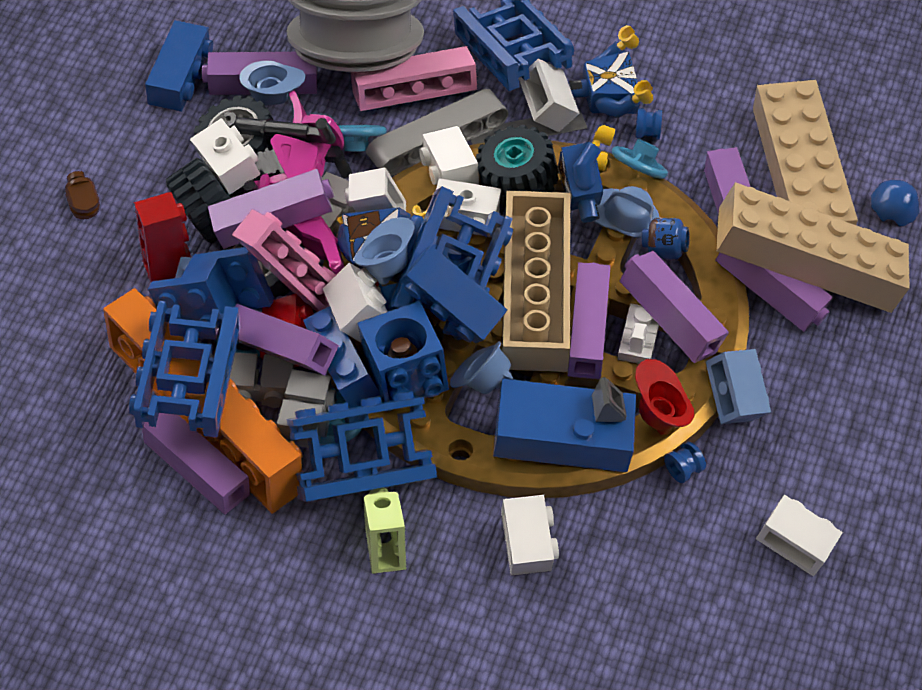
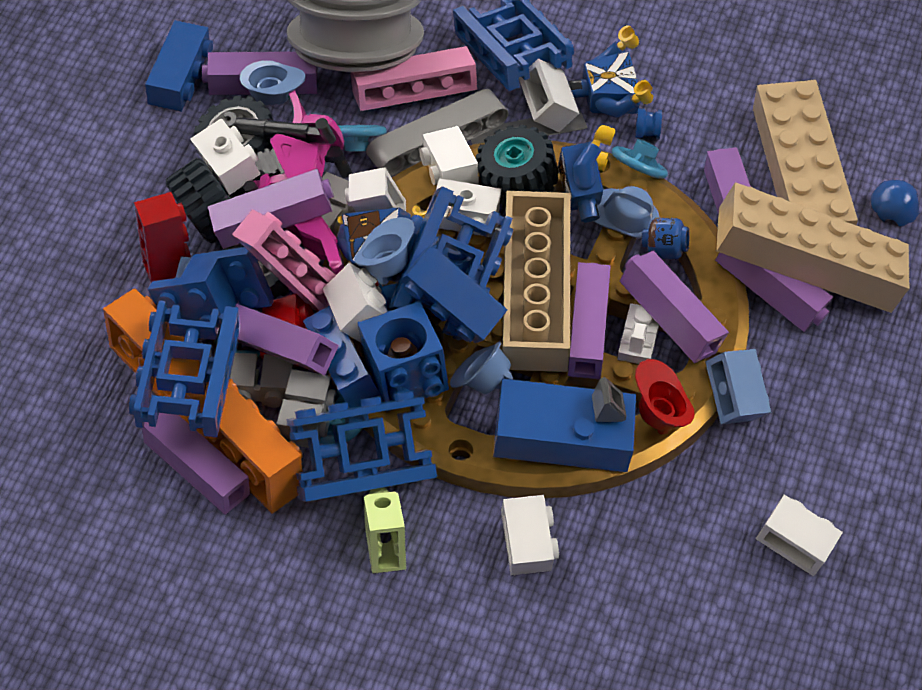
(81, 195): reddish brown arm -> none
(685, 462): blue wheel -> none

